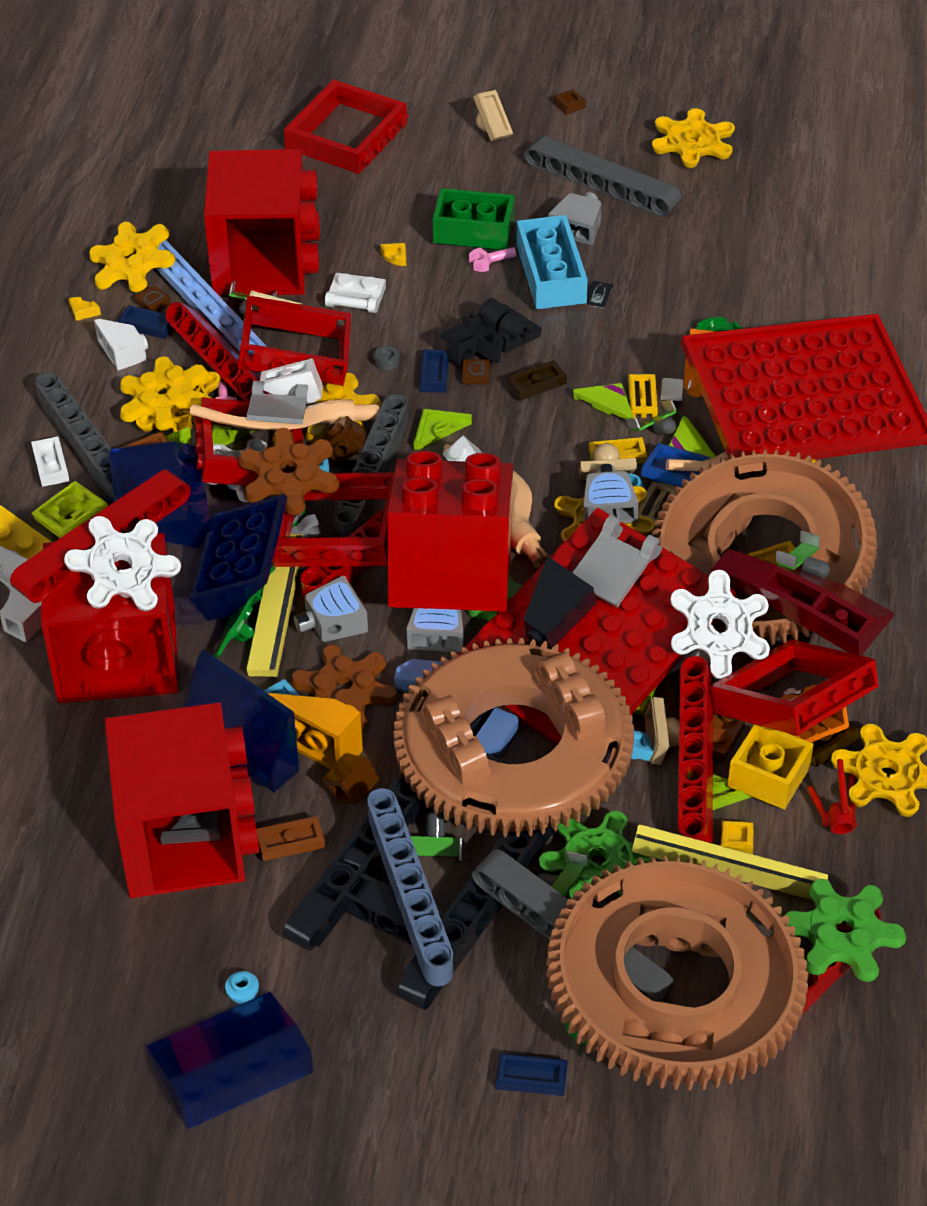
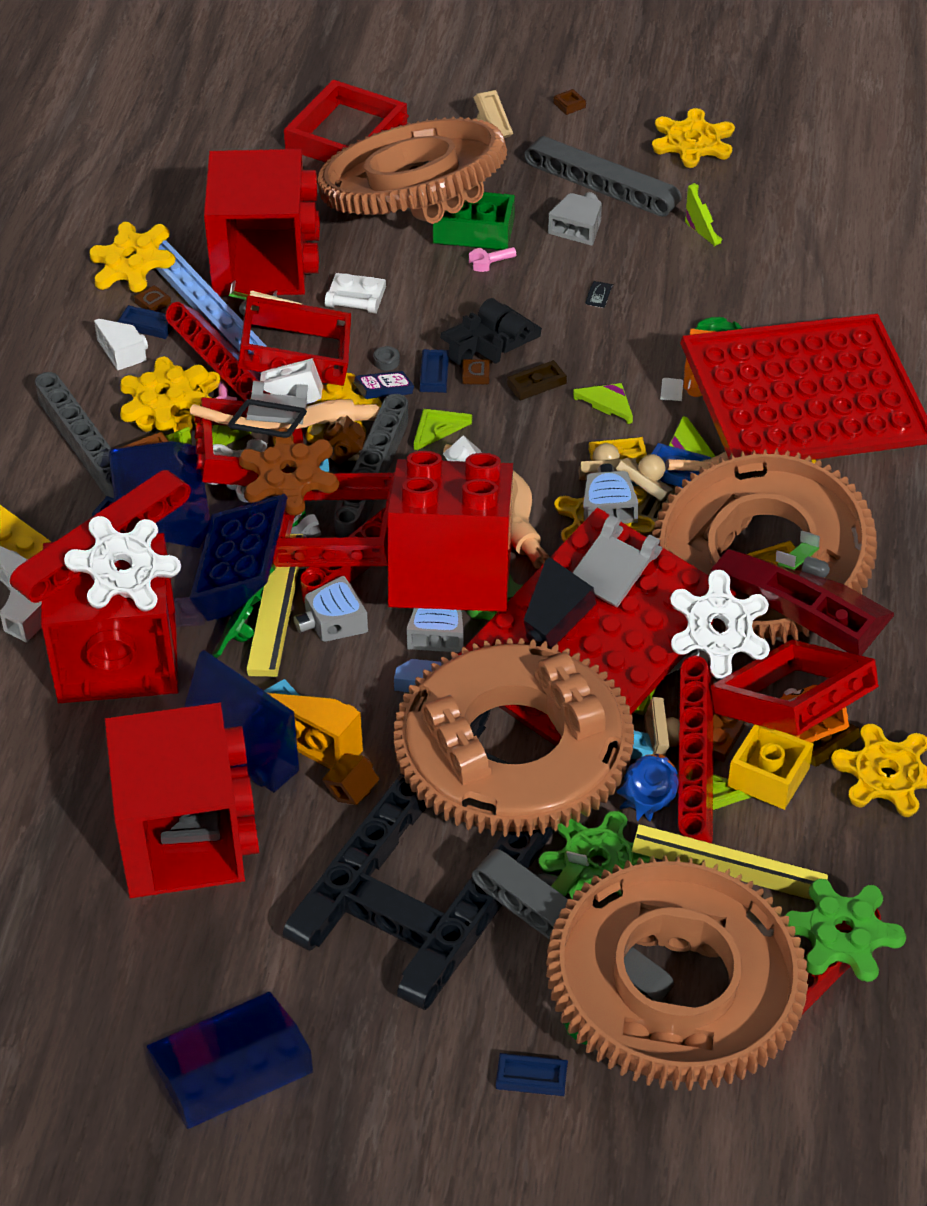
(50, 461): white plate -> none
(71, 499): neon yellow piece -> none
(83, 309): yellow tile -> none
(242, 994): medium azure plate -> none
(290, 838): dark orange plate -> none
(302, 411): none -> black piece
(342, 670): dark orange plate -> none
(383, 384): none -> dark blue tile
(390, 171): none -> nougat piece
(394, 253): yellow tile -> none
(404, 869): sand blue beam -> none
(435, 841): bright green piece -> none
(498, 732): medium blue piece -> none
(551, 262): medium azure brick -> none
(642, 409): yellow tile -> none
(647, 474): none -> tan tile
(649, 785): none -> blue hair
(662, 424): piece -> none
(699, 217): none -> lime tile
(737, 835): yellow tile -> none
(841, 814): red plant -> none

